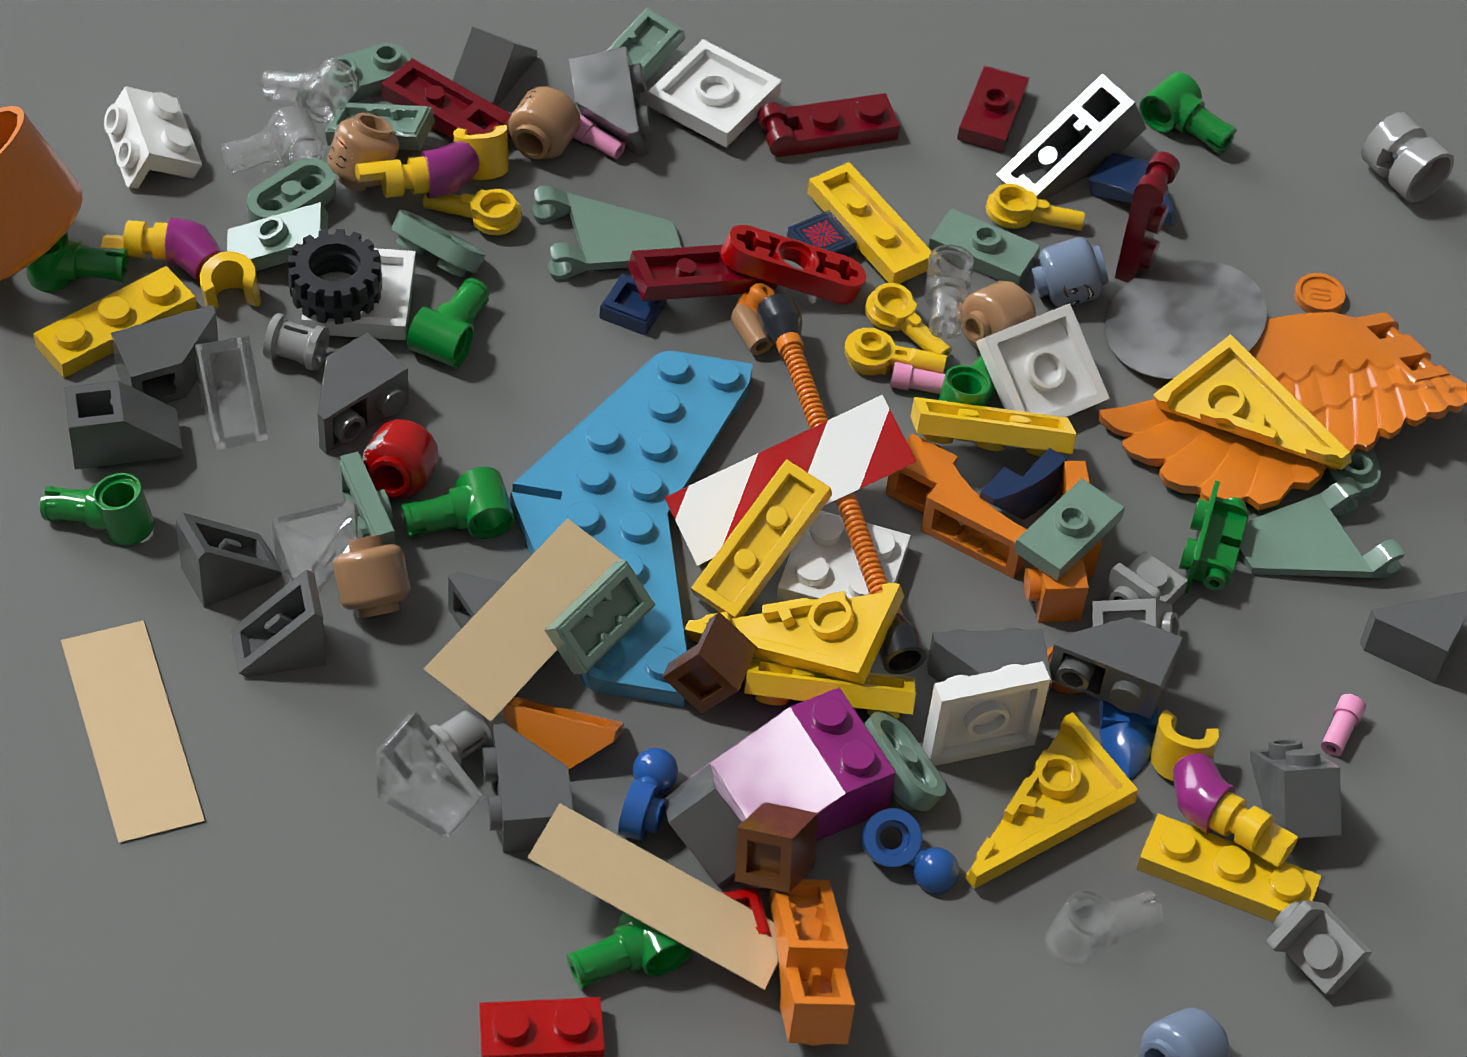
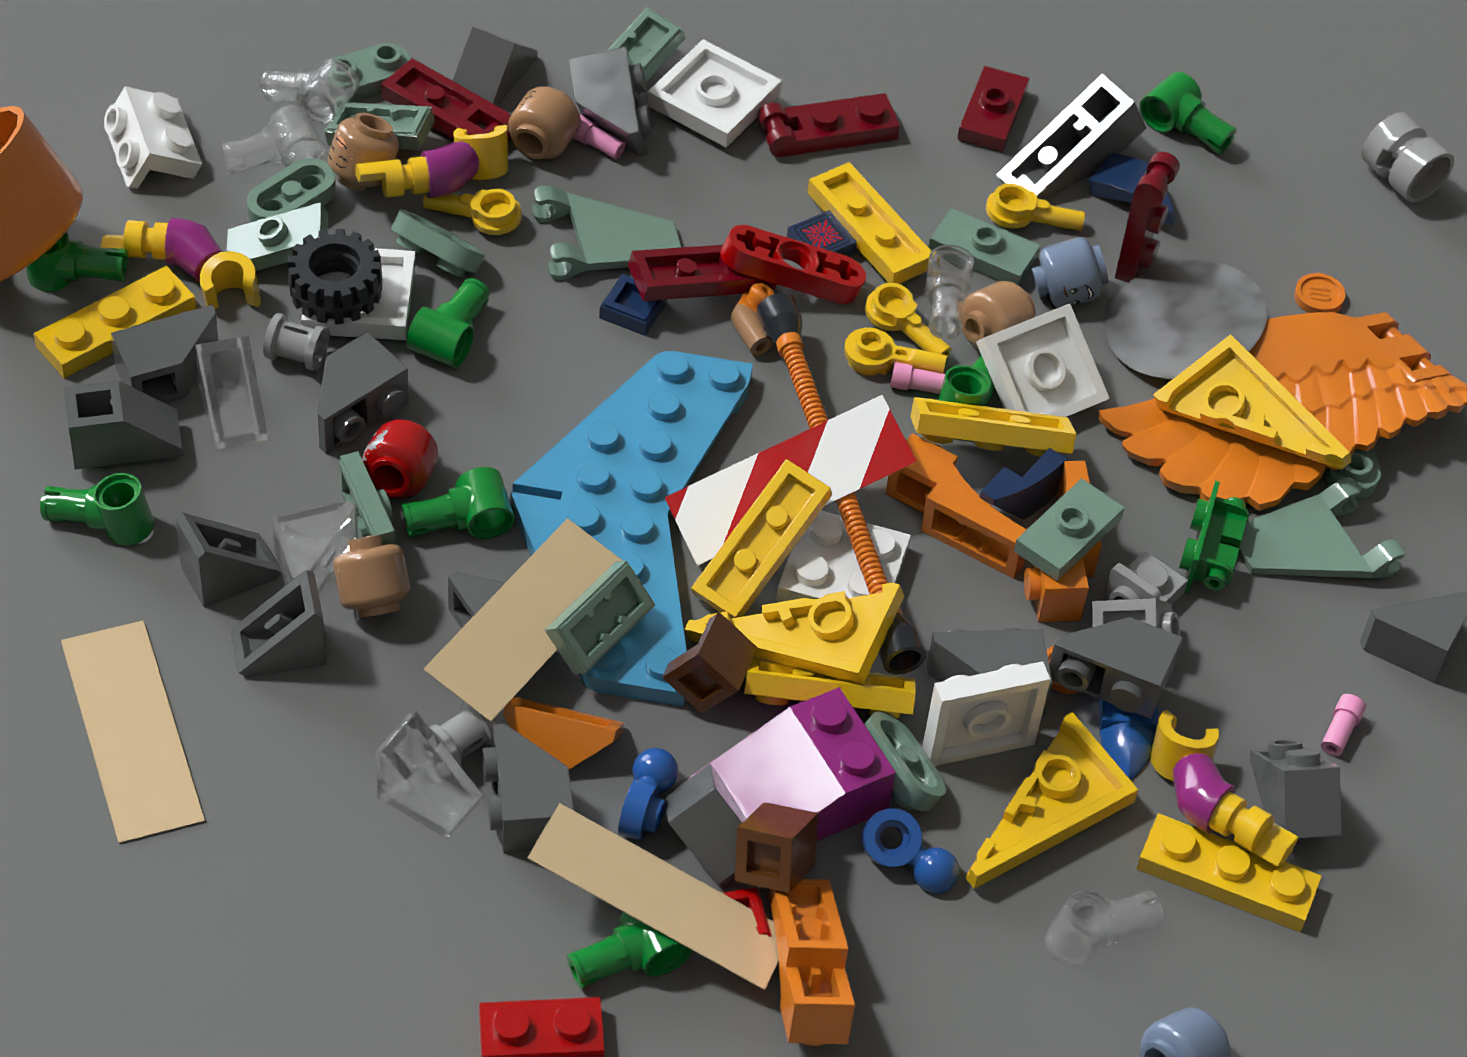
(1318, 944): light grey bracket -> none

